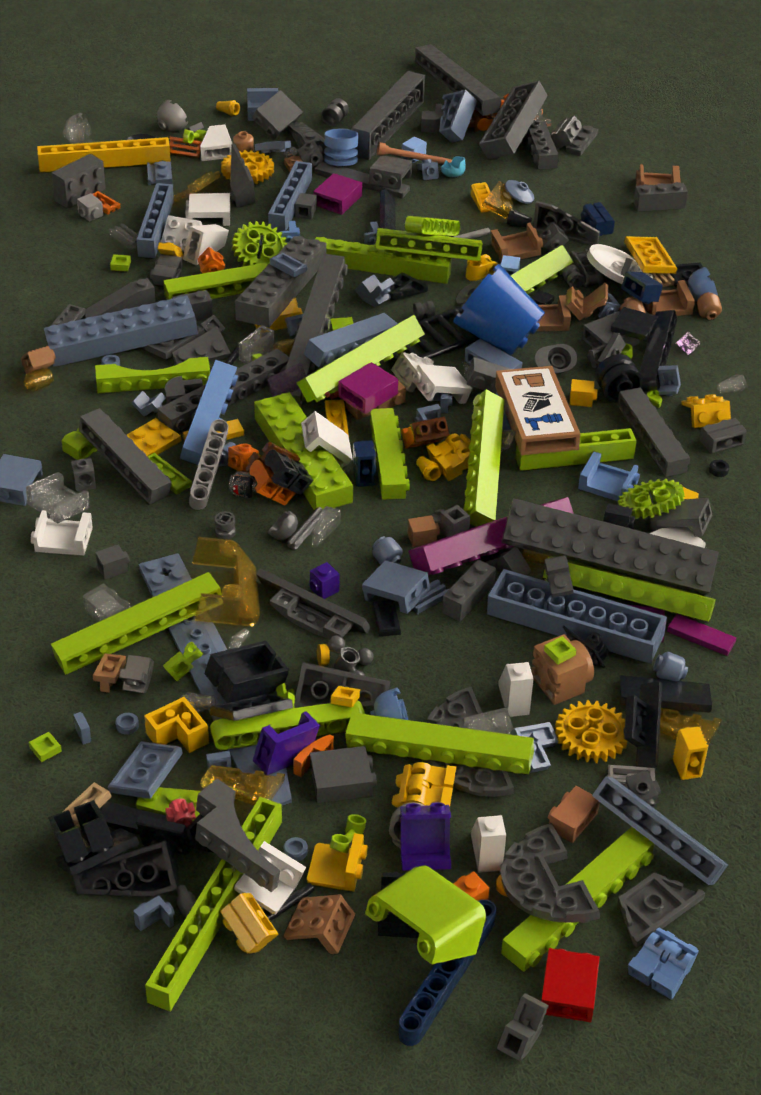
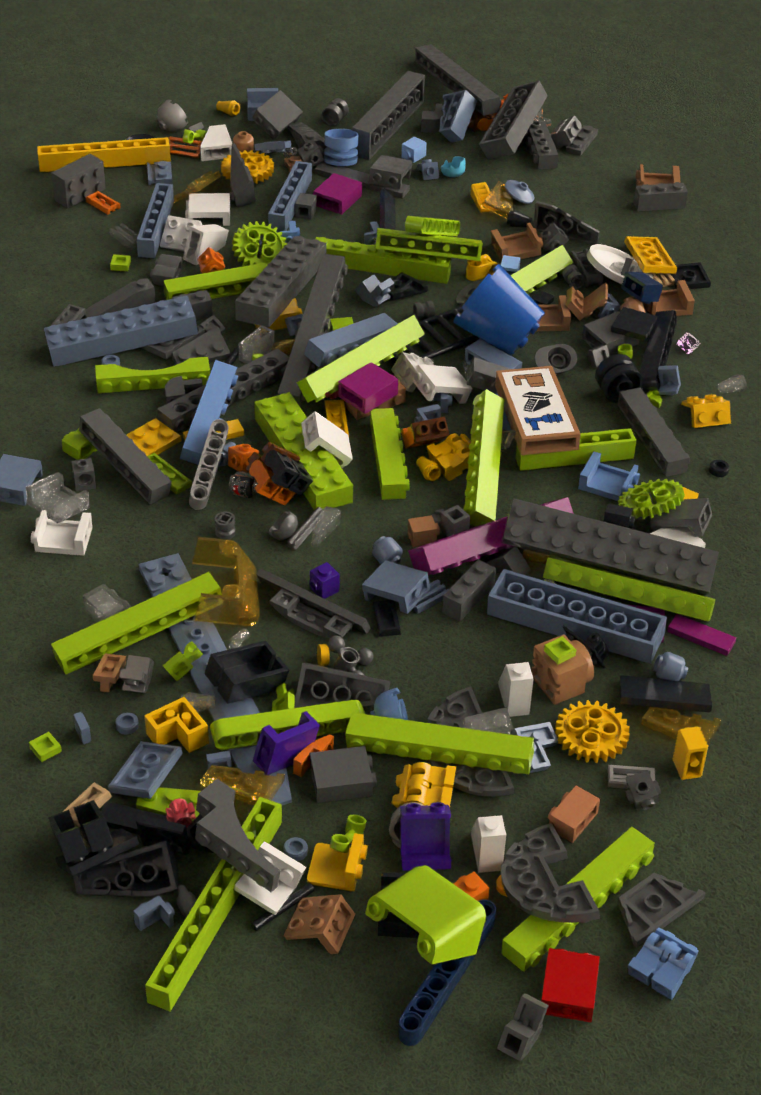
(37, 359): medium nougat brick -> none
(38, 379): clear yellow brick -> none
(77, 129): clear cylinder -> none
(90, 207): light grey brick -> none
(112, 561): dark grey brick -> none
(146, 405): sand blue bracket -> none
(170, 249): yellow slope -> none
(248, 923): yellow brick -> none
(251, 707): black tile -> none
(286, 380): slope -> none
(288, 264): sand blue tile -> none
(345, 696): yellow tile -> none
(364, 463): dark blue brick -> none
(383, 149): nougat piece -> none
(475, 234): light grey bar -> none
(558, 576): dark grey brick -> none
(582, 393): yellow brick -> none
(598, 218): dark blue brick -> none
(614, 347): dark grey plate -> none
(643, 723): black bracket -> none
(660, 830): sand blue brick -> none
(699, 283): medium blue cylinder -> none
(709, 306): medium nougat head -> none
(723, 435): dark grey brick -> none

